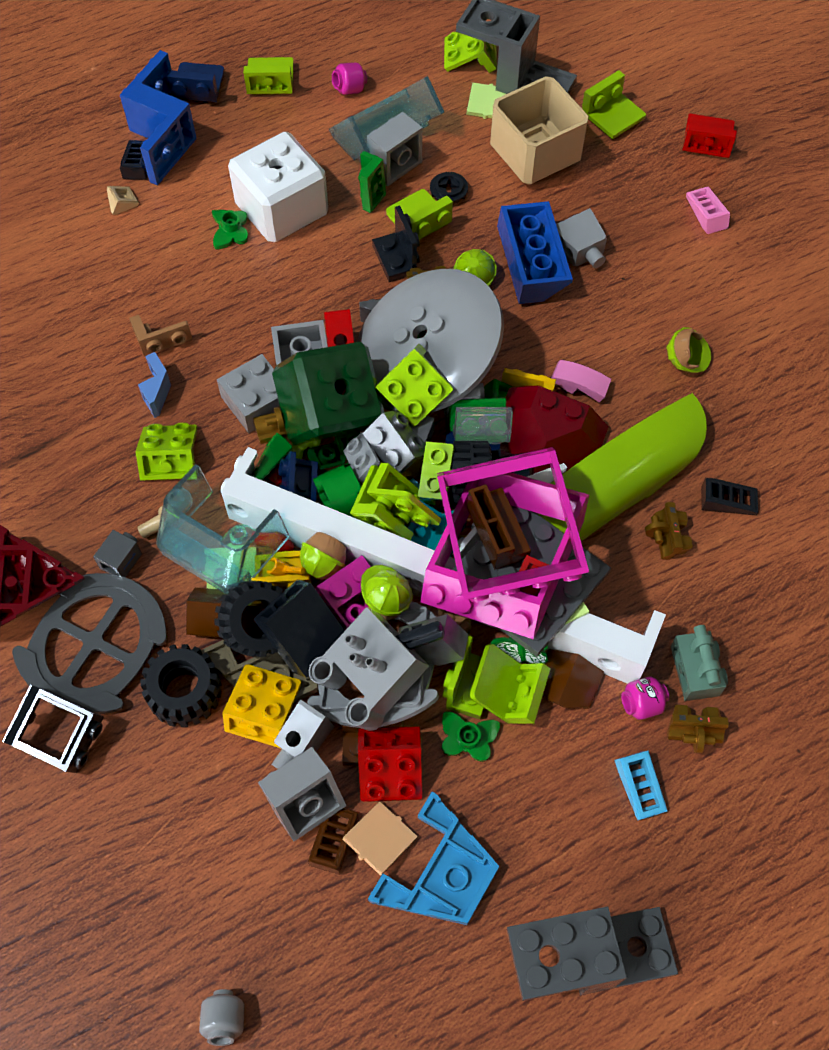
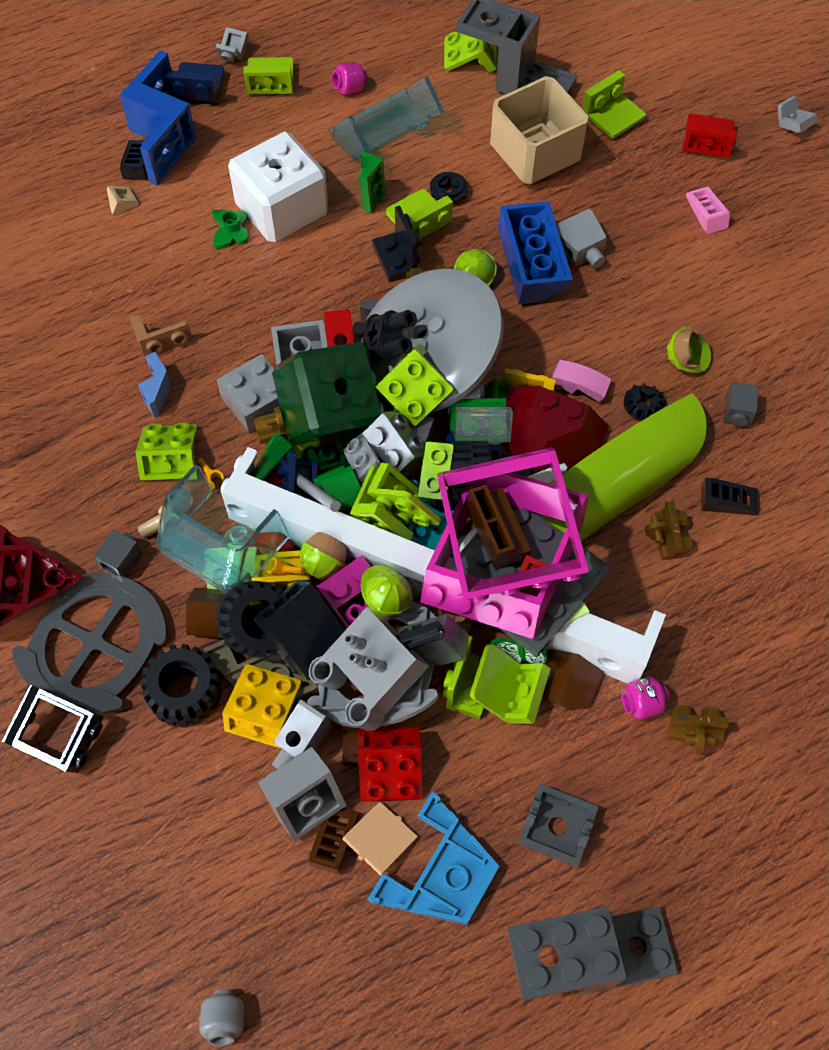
(211, 474): none -> light orange hand
(233, 45): none -> light grey bracket
(317, 493): none -> light grey bar
(383, 333): none -> black pin
(398, 145): light grey brick -> none
(468, 736): green animal -> none
(482, 100): yellowish green piece -> none
(575, 812): none -> dark grey piece
(641, 410): none -> black gear
(651, 781): medium azure slope -> none
(698, 664): sand green brick -> none
(740, 404): none -> dark grey brick
(793, 118): none -> light grey bracket

